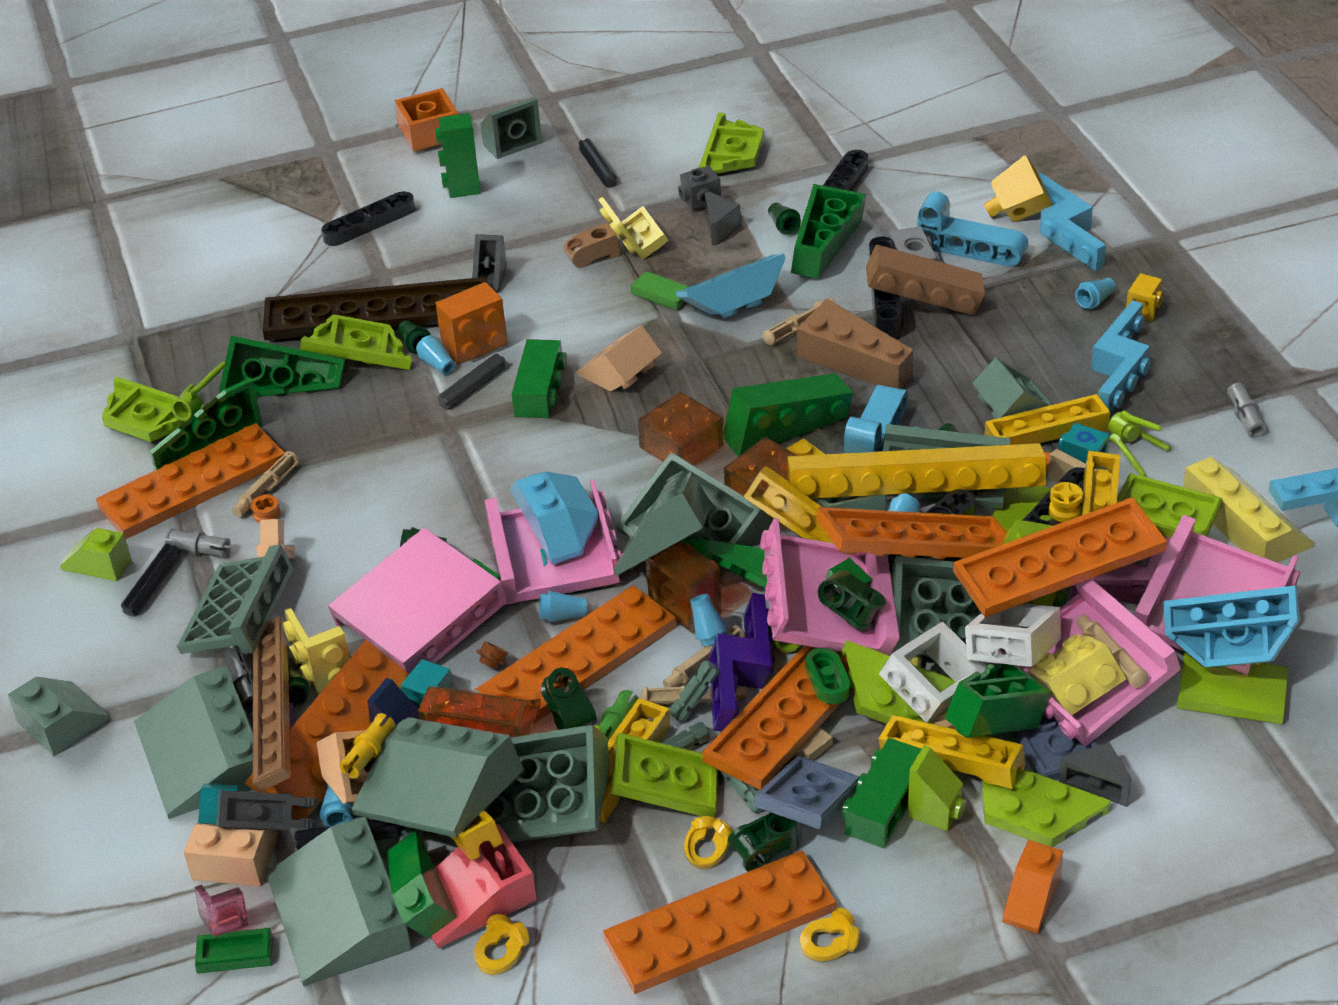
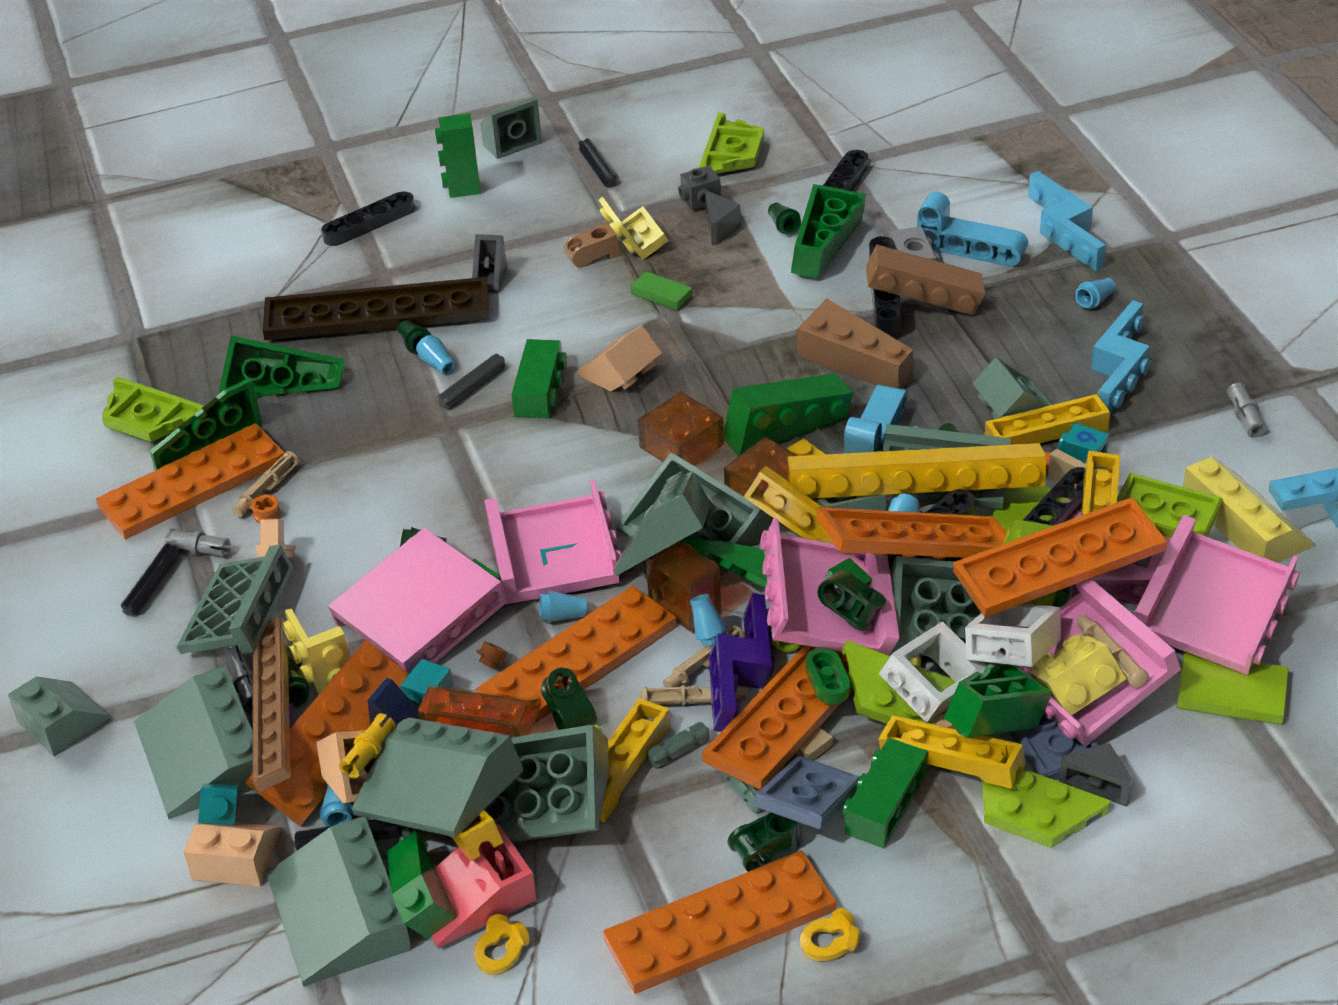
(99, 555): lime slope -> none
(189, 402): lime plant -> none
(221, 911): clear pink panel -> none
(234, 950): green tile -> none
(261, 810): dark grey hinge -> none
(357, 341): lime wing -> none
(419, 117): orange brick -> none
(472, 323): orange brick -> none
(557, 513): medium azure wedge -> none
(614, 715): bright green pin -> none
(663, 776): lime tile -> none
(694, 691): sand green axle -> none
(698, 832): yellow piece -> none
(735, 288): medium azure wedge -> none
(788, 326): tan piece -> none
(934, 791): lime slope -> none
(1018, 192): yellow torso -> none
(1033, 886): orange slope -> none
(1065, 501): yellow wheel -> none
(1126, 428): lime plant -> none
(1148, 291): yellow brick -> none
(1233, 626): medium azure wedge -> none

